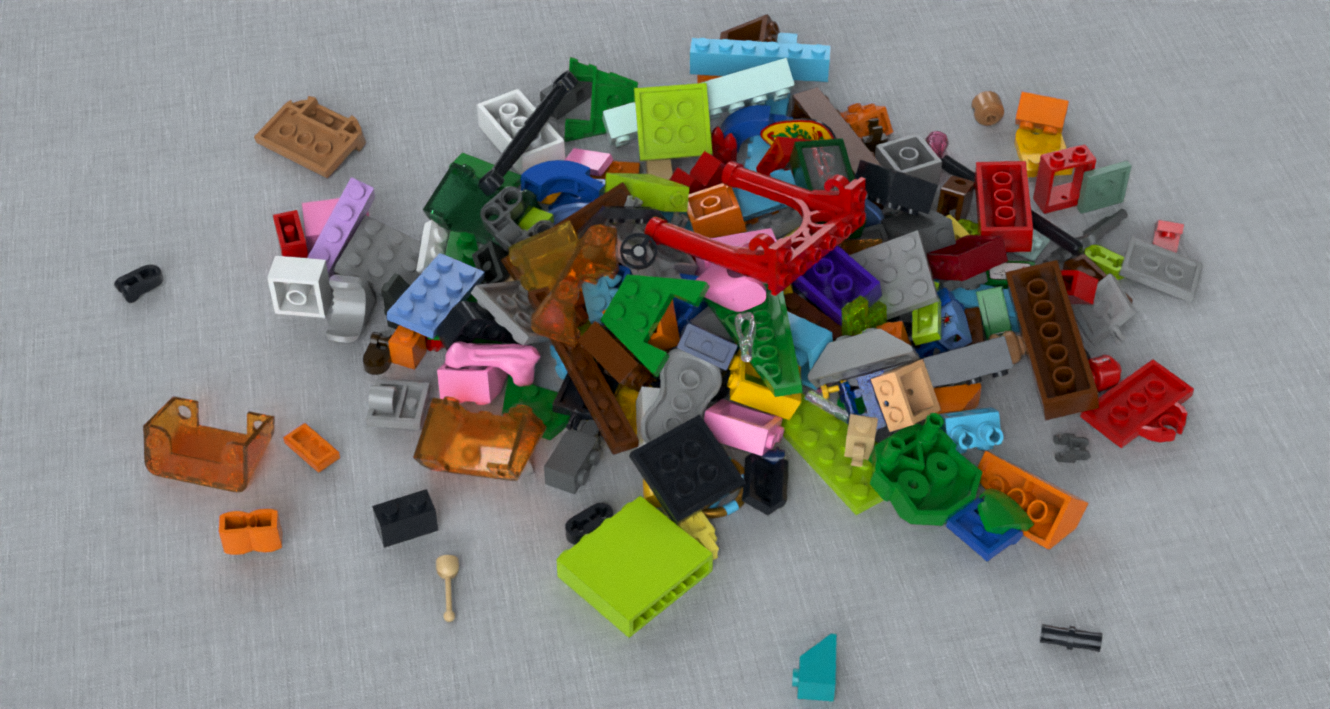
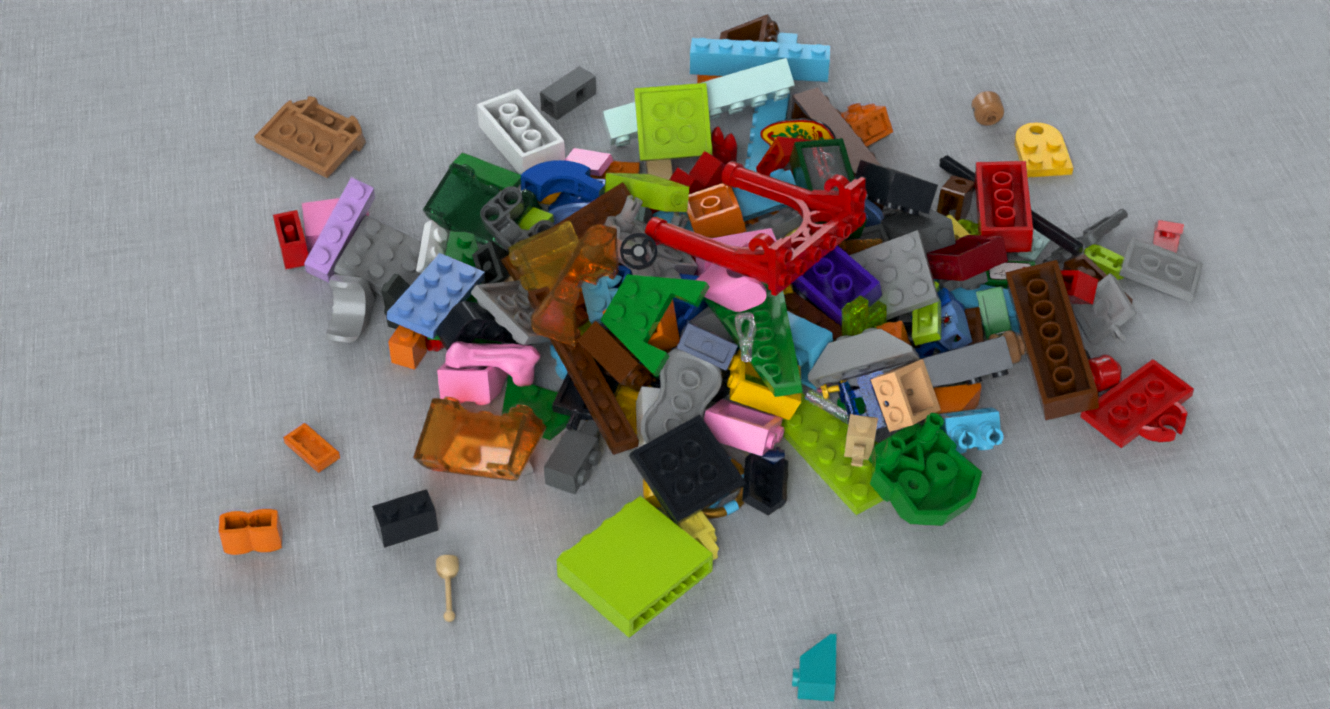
(138, 282): black plate -> none
(202, 454): clear orange windscreen -> none
(299, 286): white brick -> none
(377, 360): dark brown plate -> none
(397, 404): light grey plate -> none
(494, 178): black piece -> none
(587, 521): black beam -> none
(608, 92): green wing -> none
(618, 214): black slope -> none
(749, 122): blue arch -> none
(875, 136): dark brown plate -> none
(910, 156): light grey brick -> none
(938, 142): clear pink cone -> none
(970, 529): blue plate -> none
(1001, 513): green brick -> none
(1041, 113): orange slope -> none
(1048, 506): orange wedge -> none
(1050, 198): red window -> none
(1071, 637): black pin -> none
(1072, 441): dark grey piece -> none
(1104, 187): sand green tile -> none

